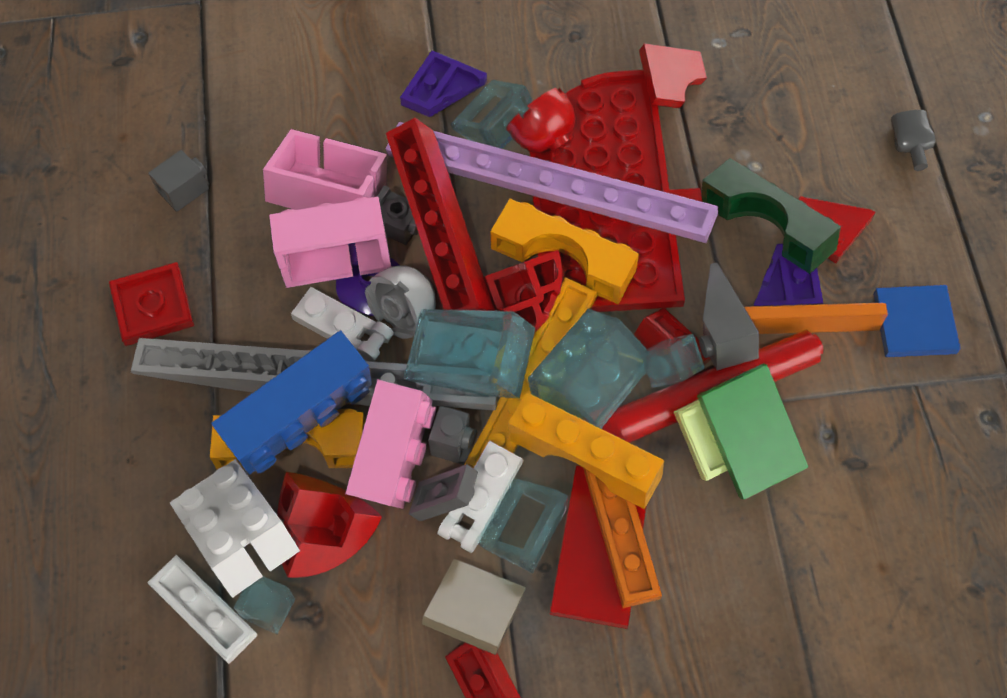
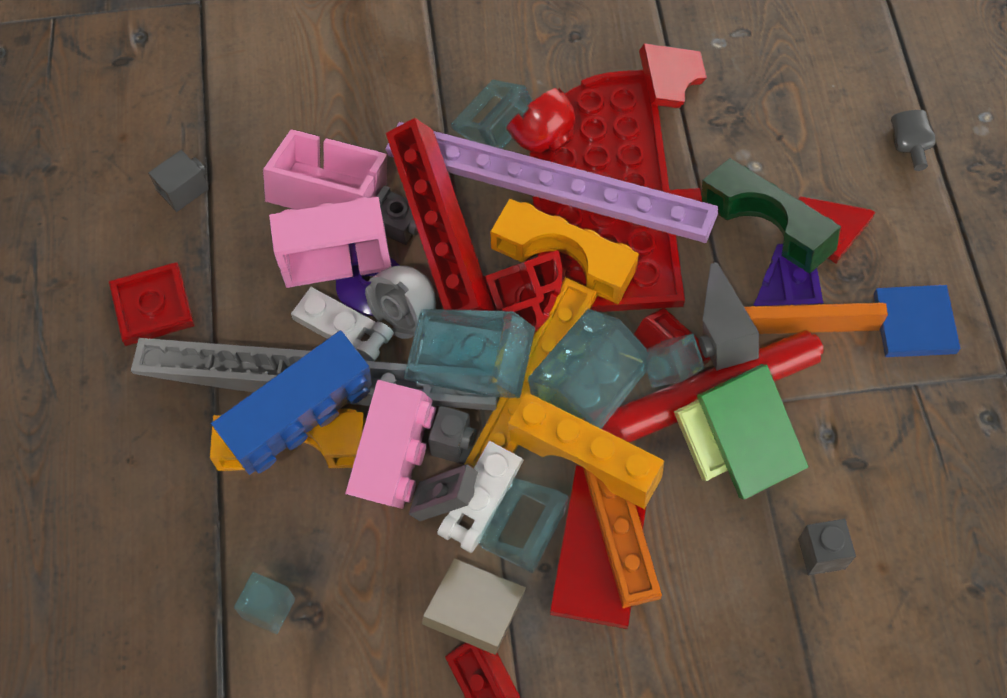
(202, 609): white tile -> none
(226, 516): white piece -> none
(323, 524): red brick -> none
(440, 84): dark purple wing -> none
(826, 547): none -> dark grey brick

